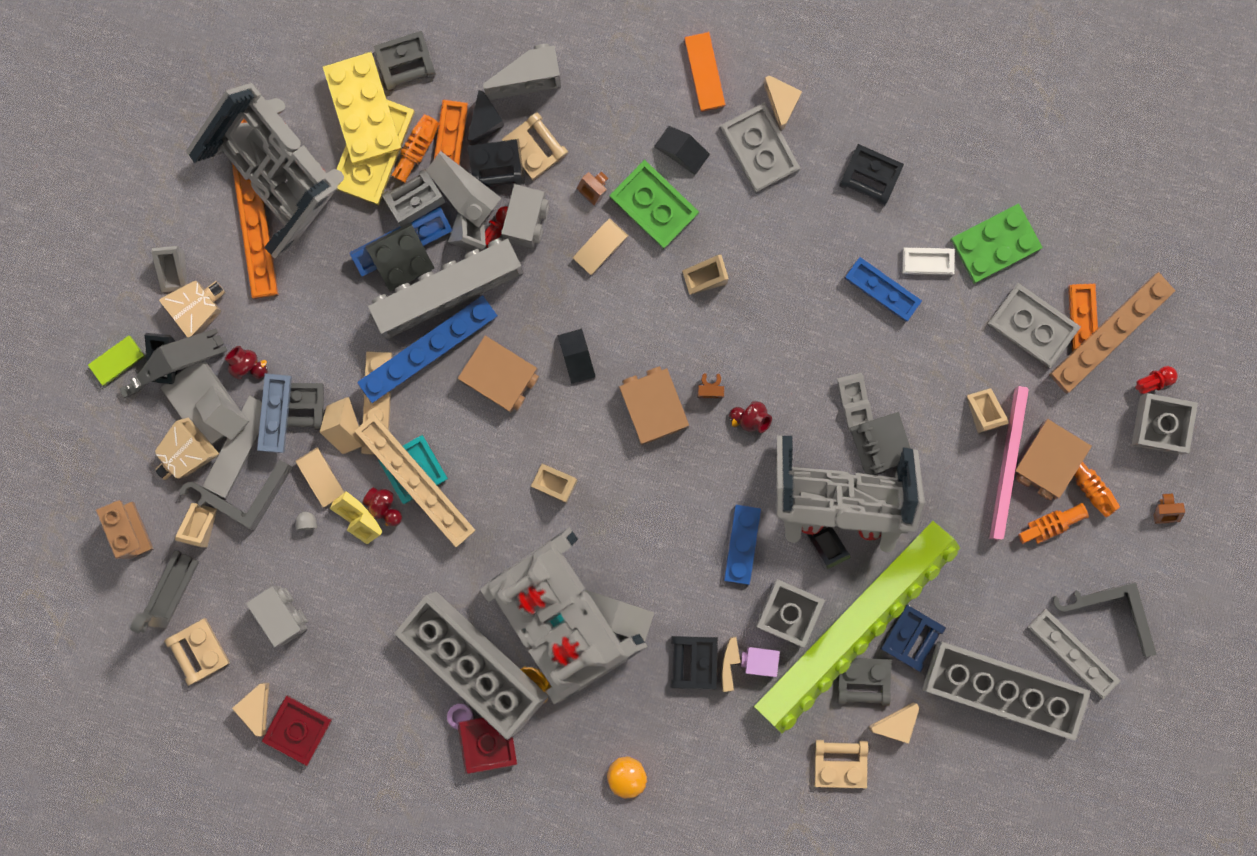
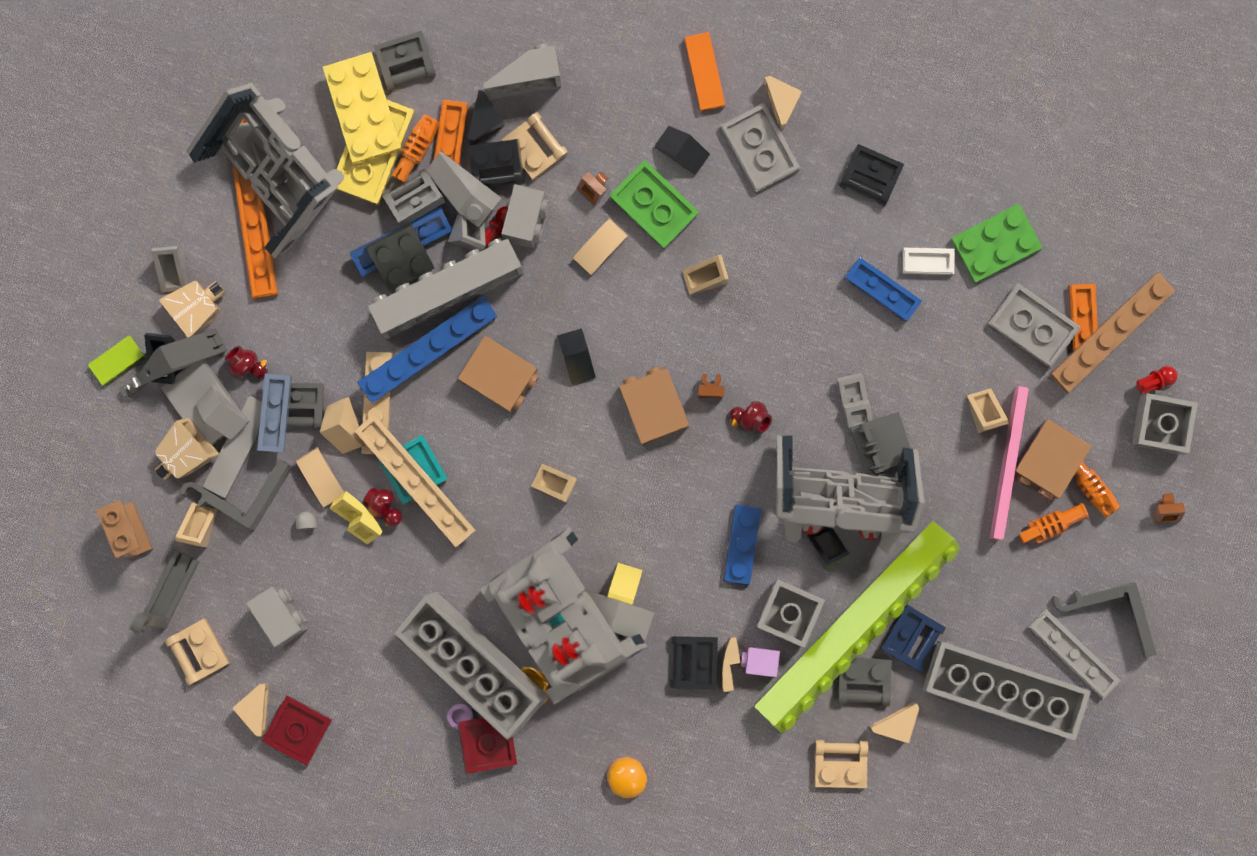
(625, 583): none -> light yellow slope

